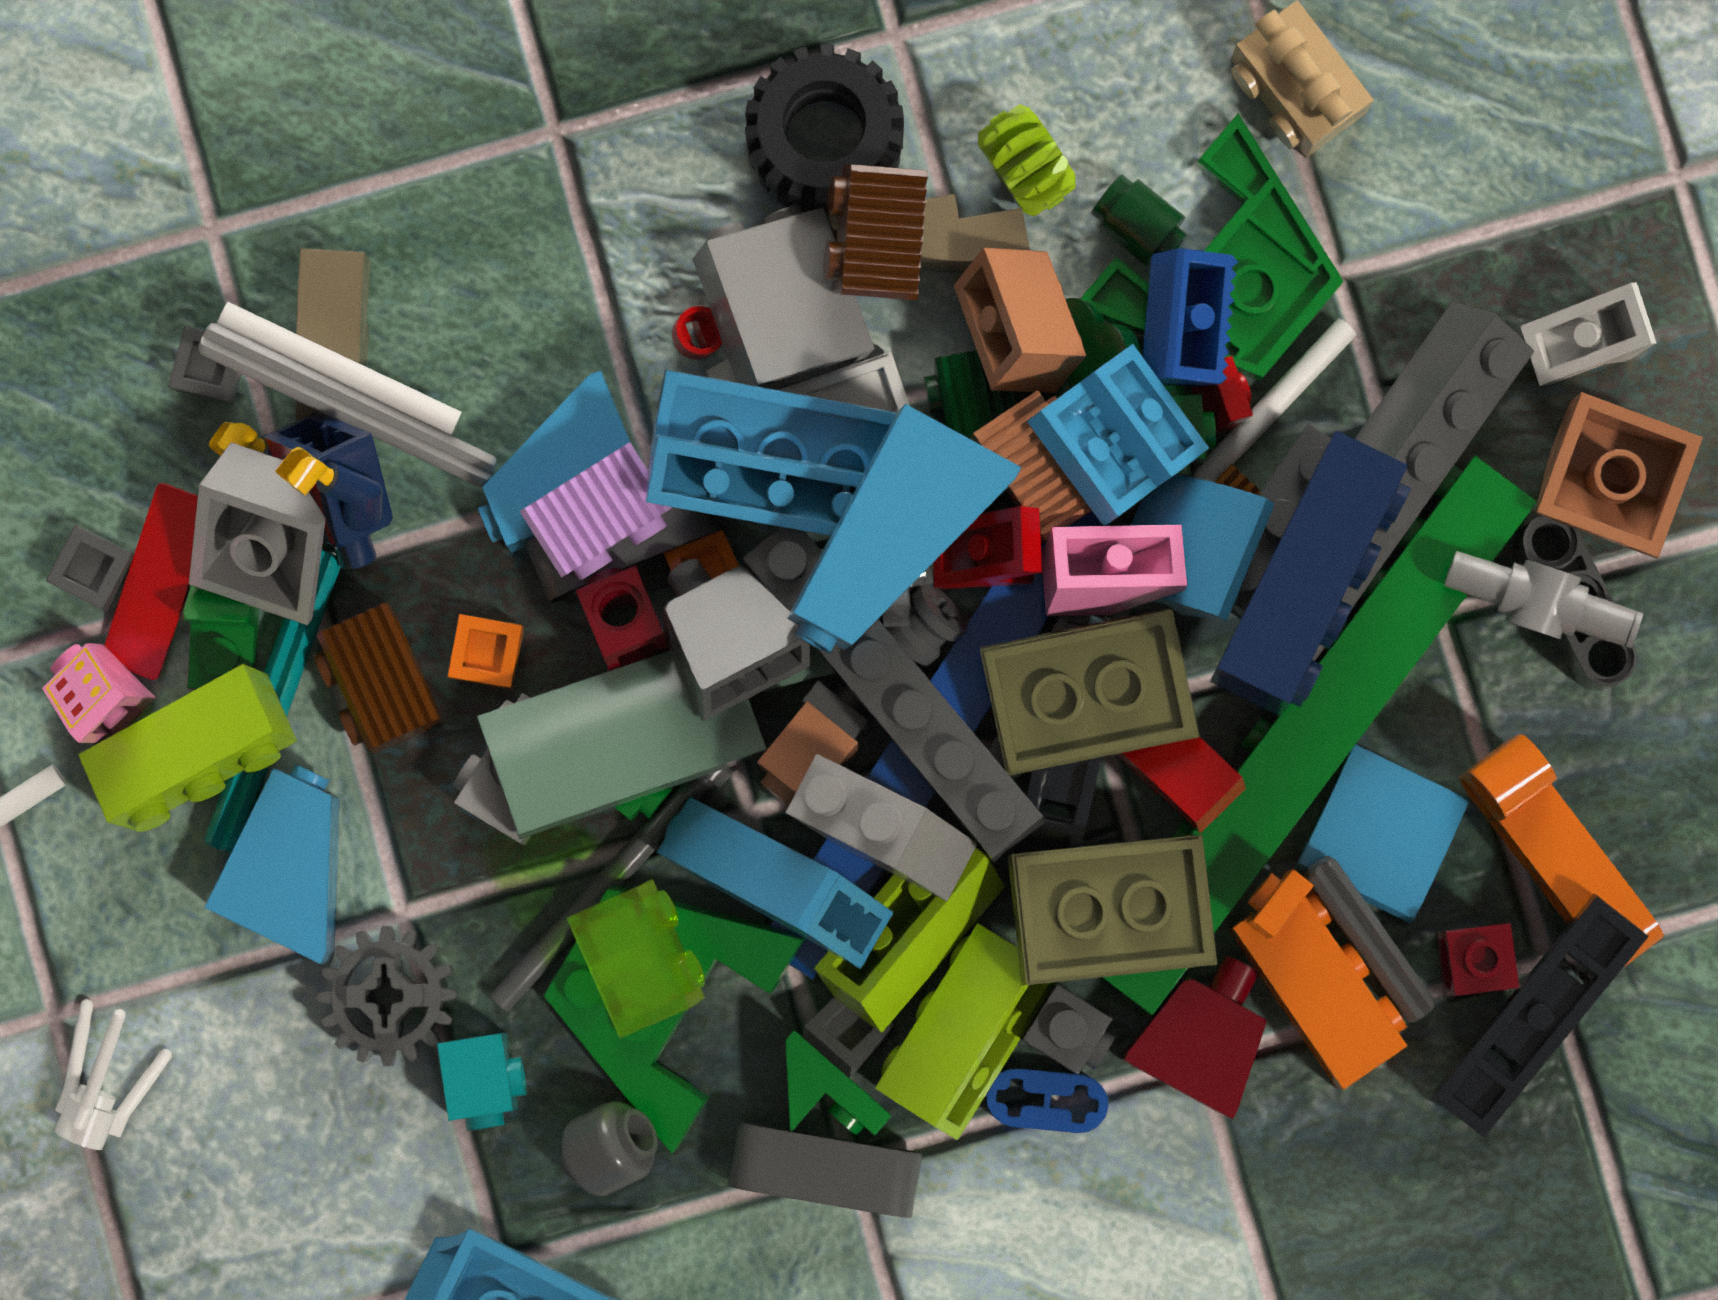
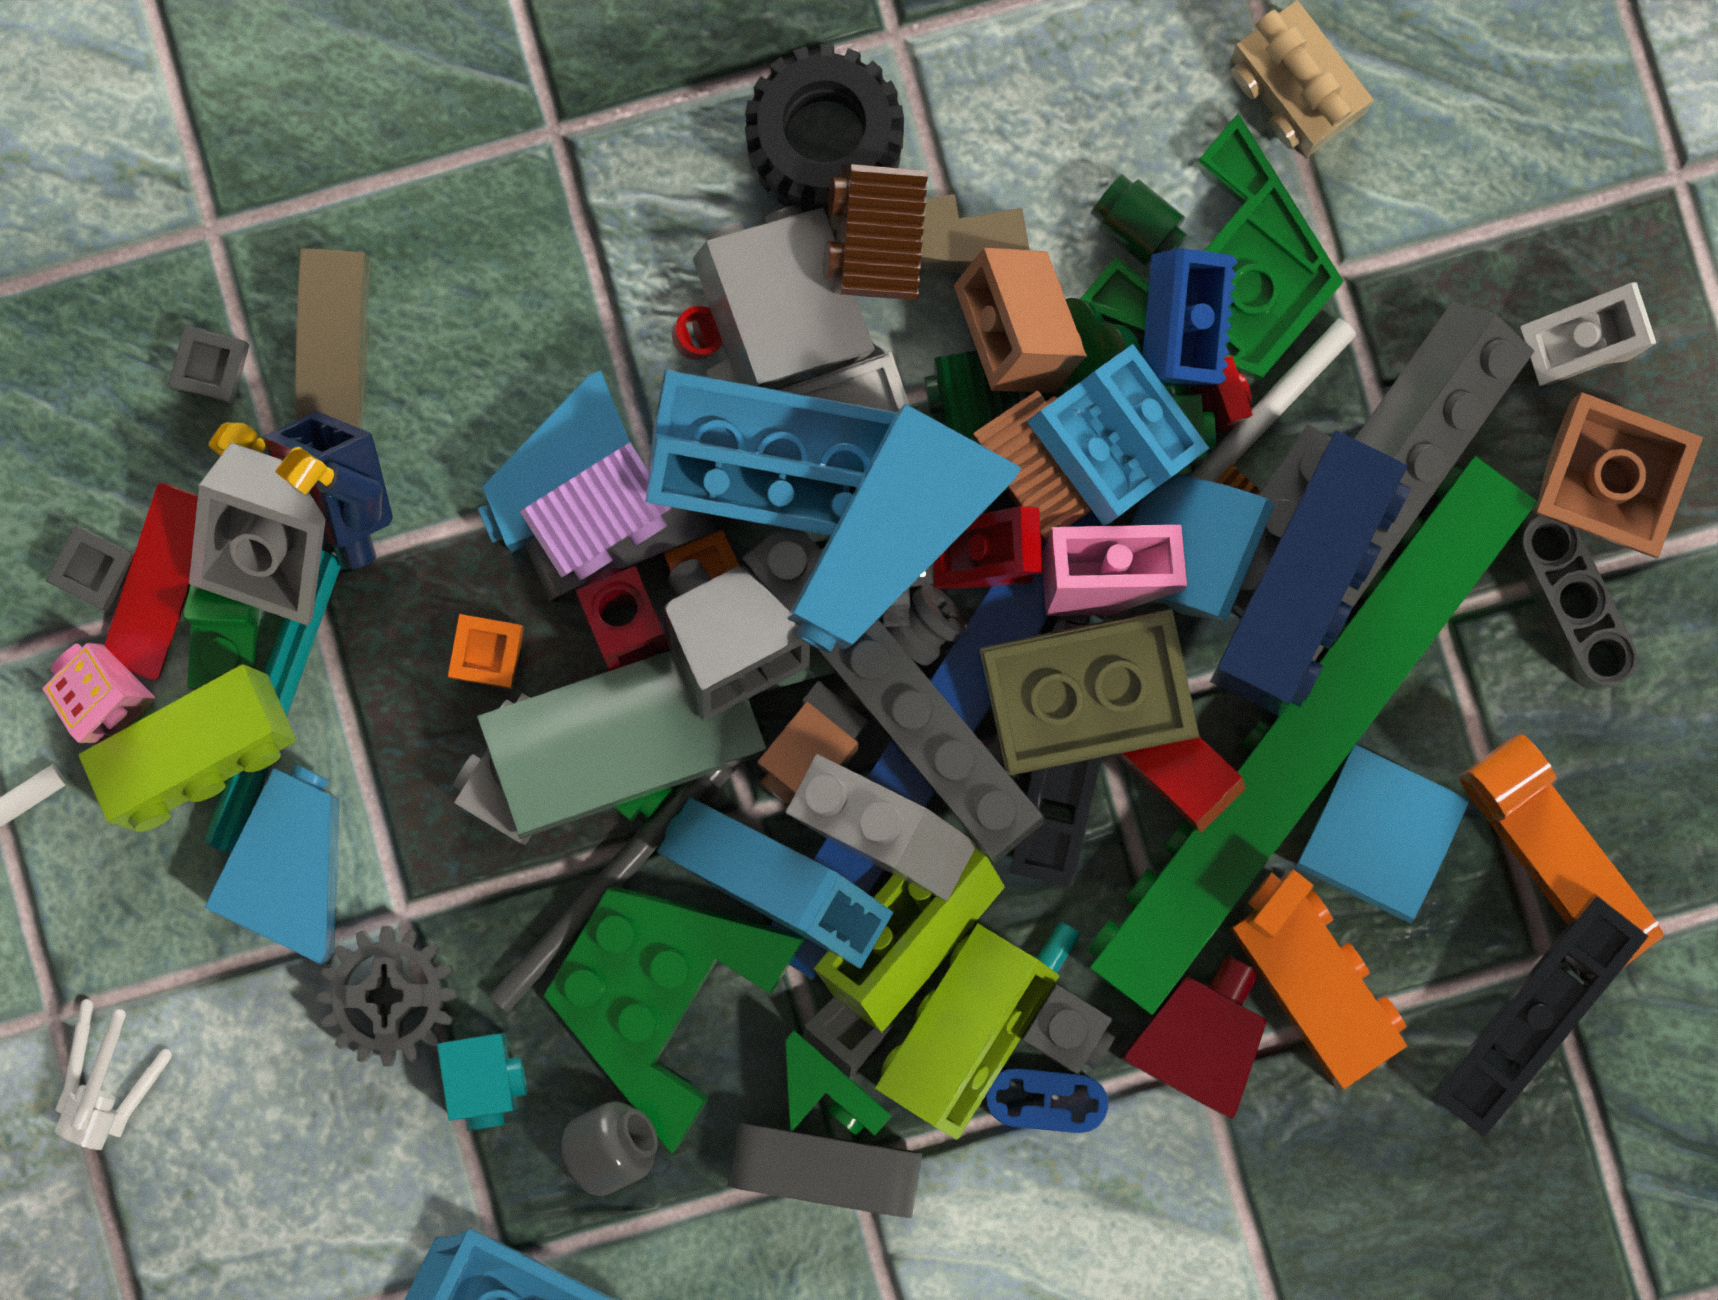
(340, 368): white bar -> none
(346, 404): light grey axle -> none
(377, 678): reddish brown brick -> none
(638, 957): clear neon green brick -> none
(1026, 160): lime gear -> none
(1112, 910): olive tile -> none
(1370, 939): dark grey axle -> none
(1477, 960): dark red brick -> none
(1543, 599): light grey pin -> none

